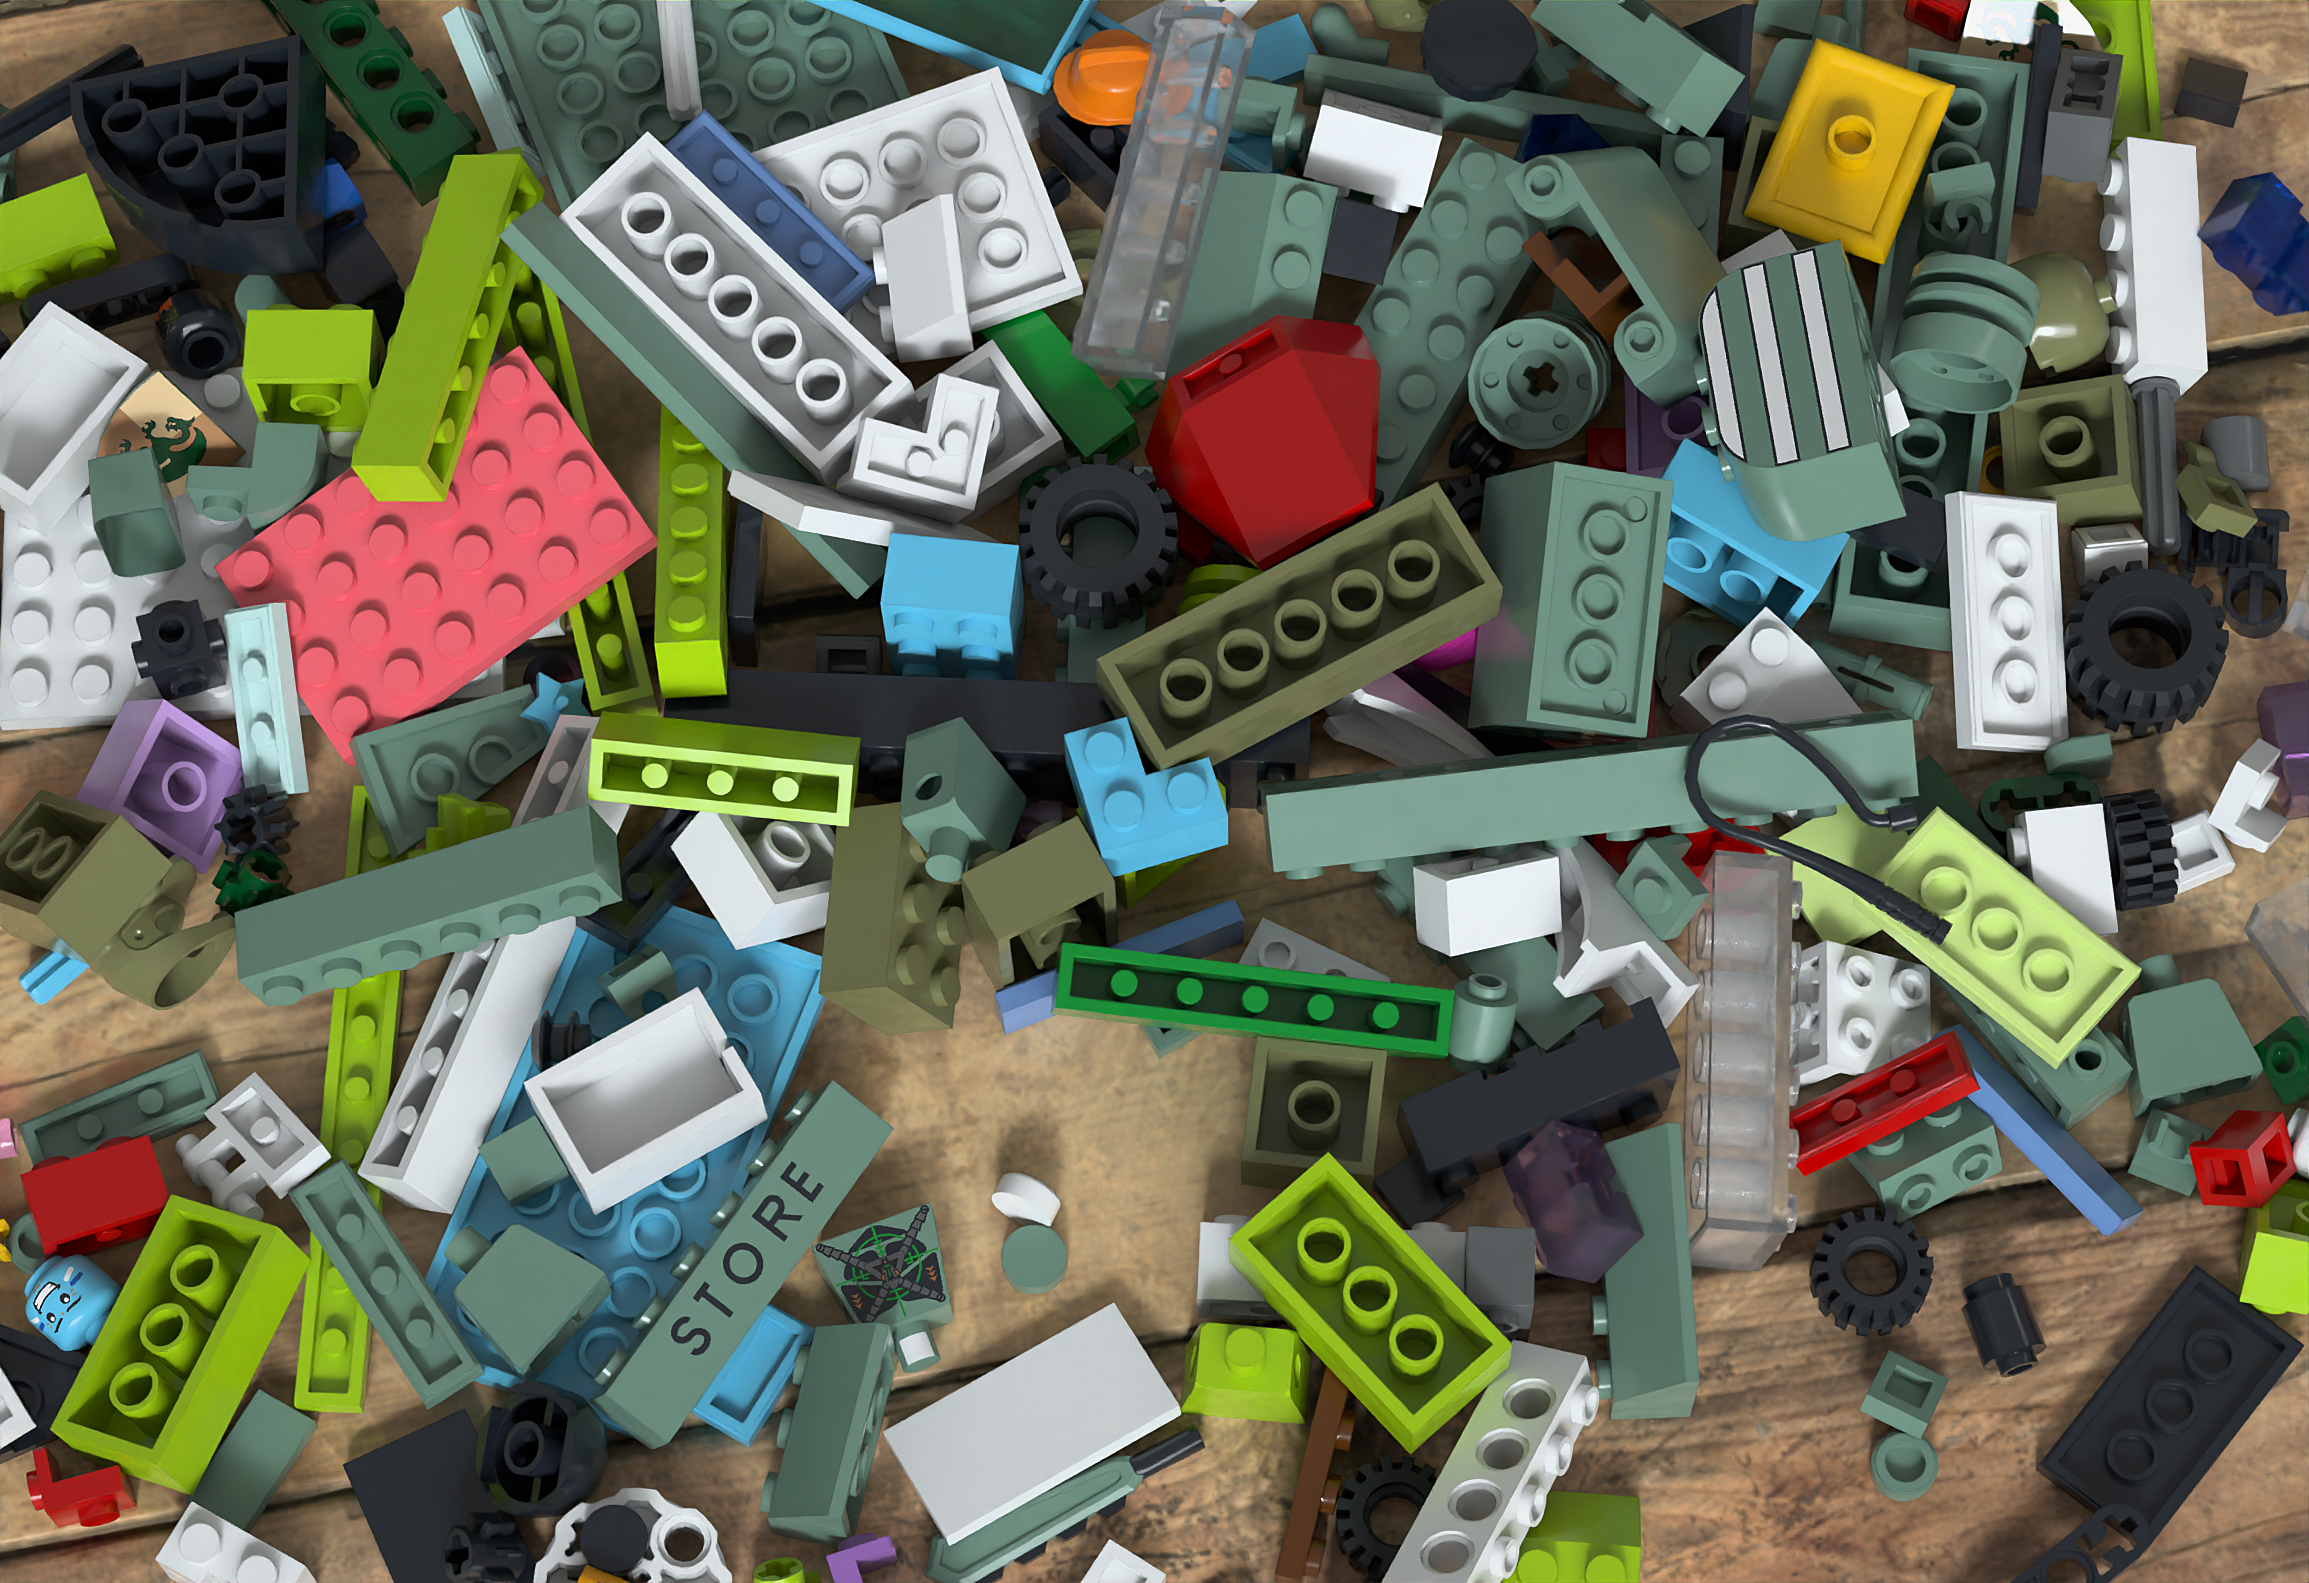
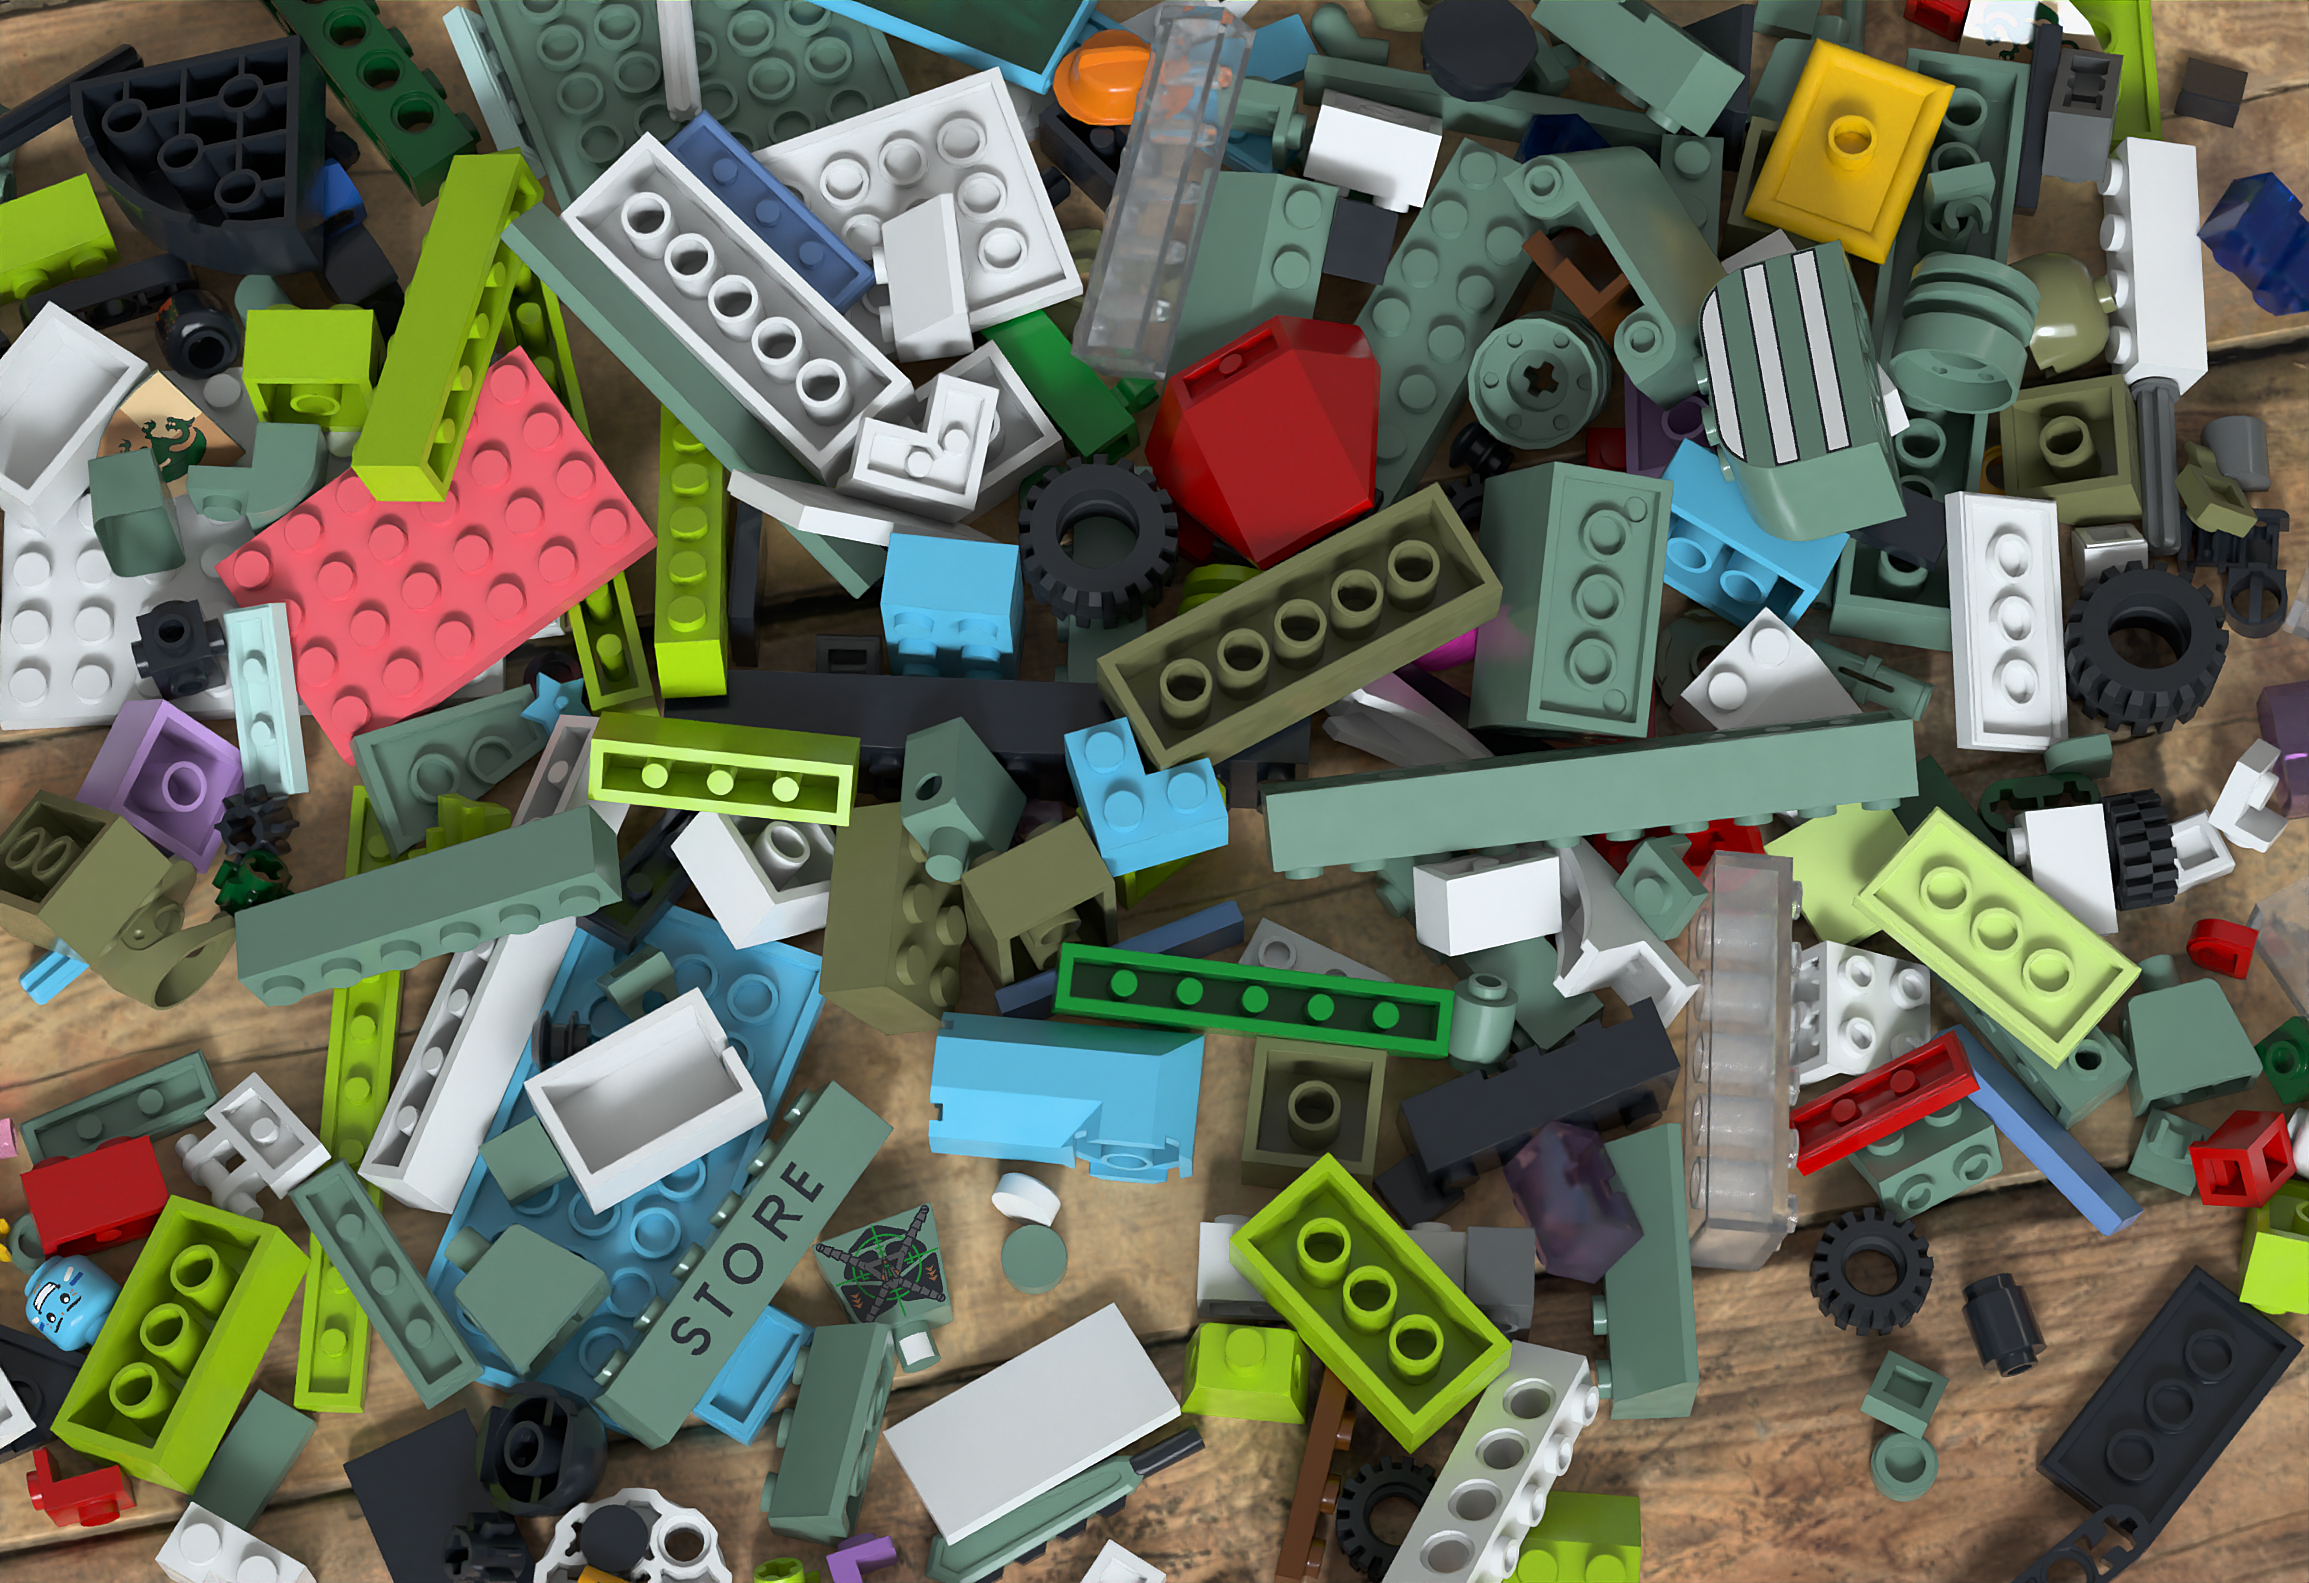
(1066, 1094): none -> medium azure brick
(1895, 818): black piece -> none
(2222, 946): none -> red tile

